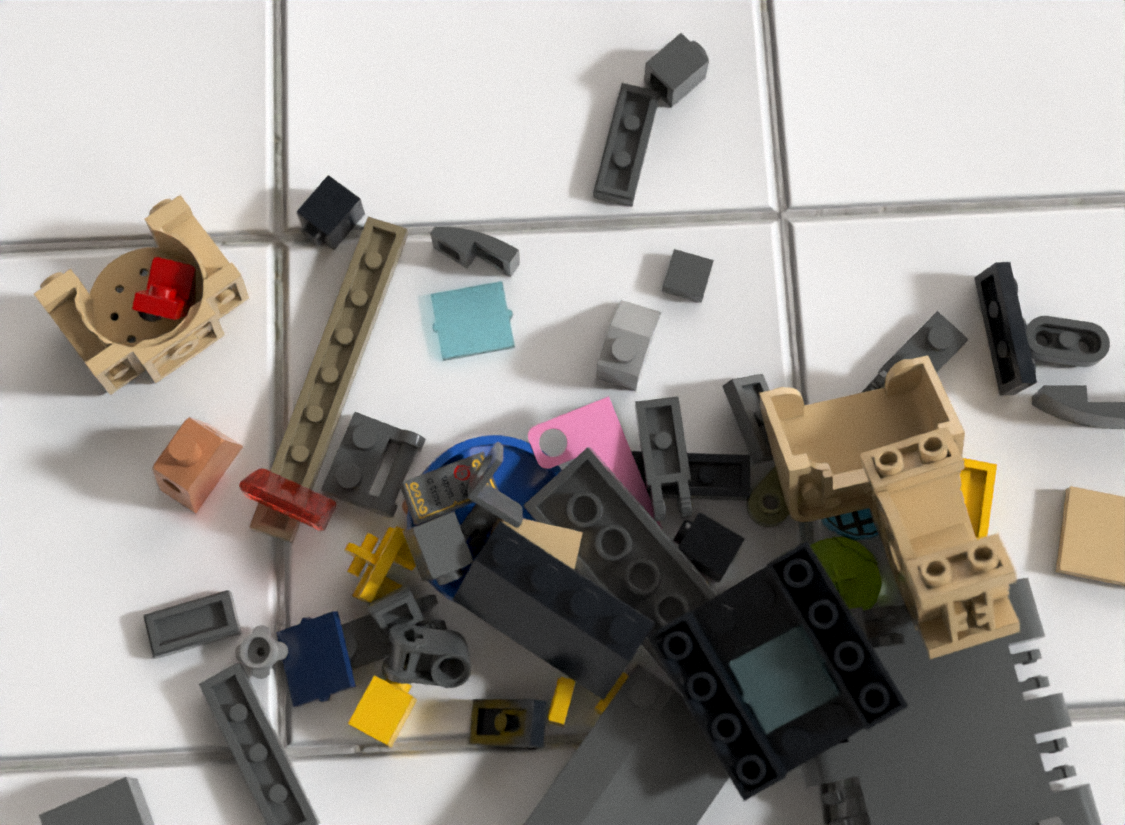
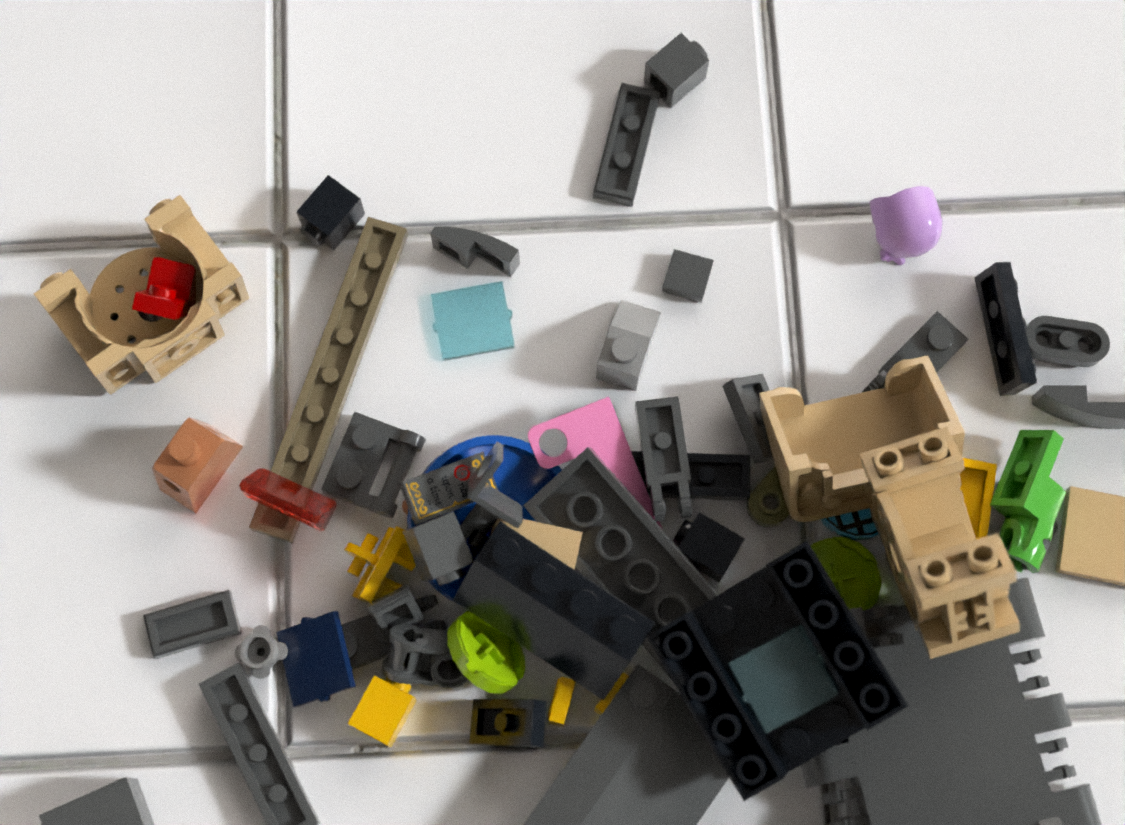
(485, 654): none -> lime tile
(906, 223): none -> lavender helmet
(1029, 498): none -> bright green plate

